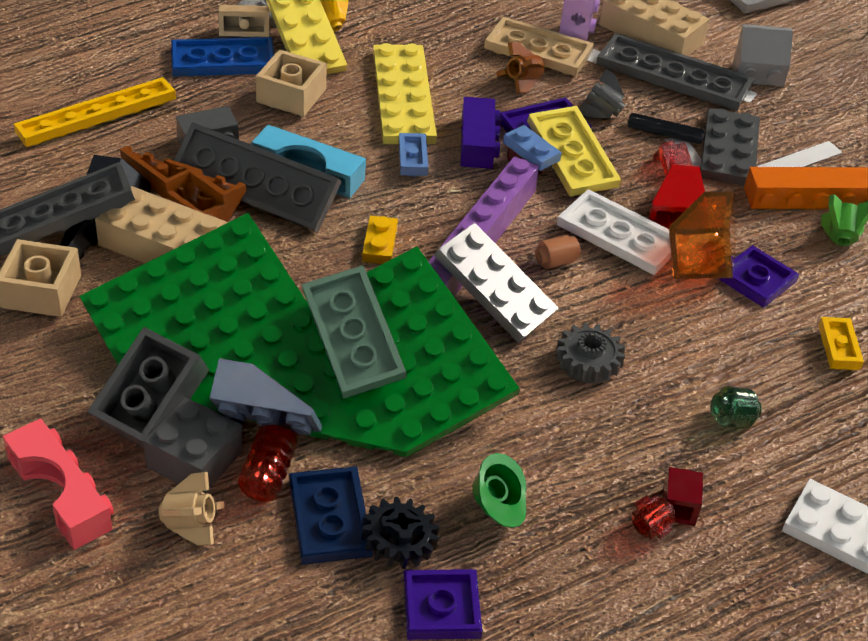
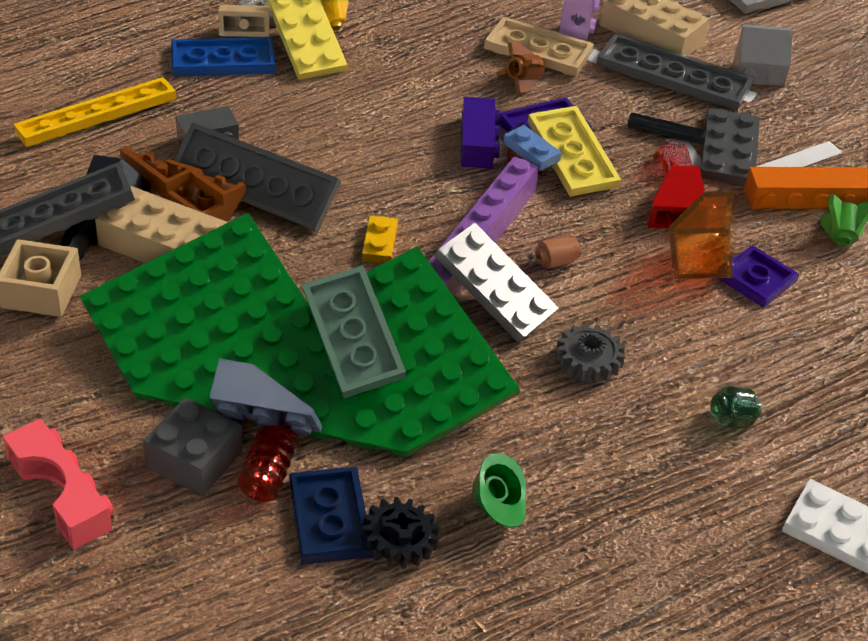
(147, 386): dark grey brick -> none
(189, 509): tan brick -> none
(291, 82): tan brick -> none
(322, 157): medium azure arch -> none
(403, 92): light yellow plate -> none
(413, 154): medium blue plate -> none
(442, 604): dark purple tile -> none
(604, 98): dark grey brick -> none
(618, 231): white plate -> none
(653, 517): clear red gear -> none
(685, 493): dark red brick -> none
(840, 343): yellow plate -> none

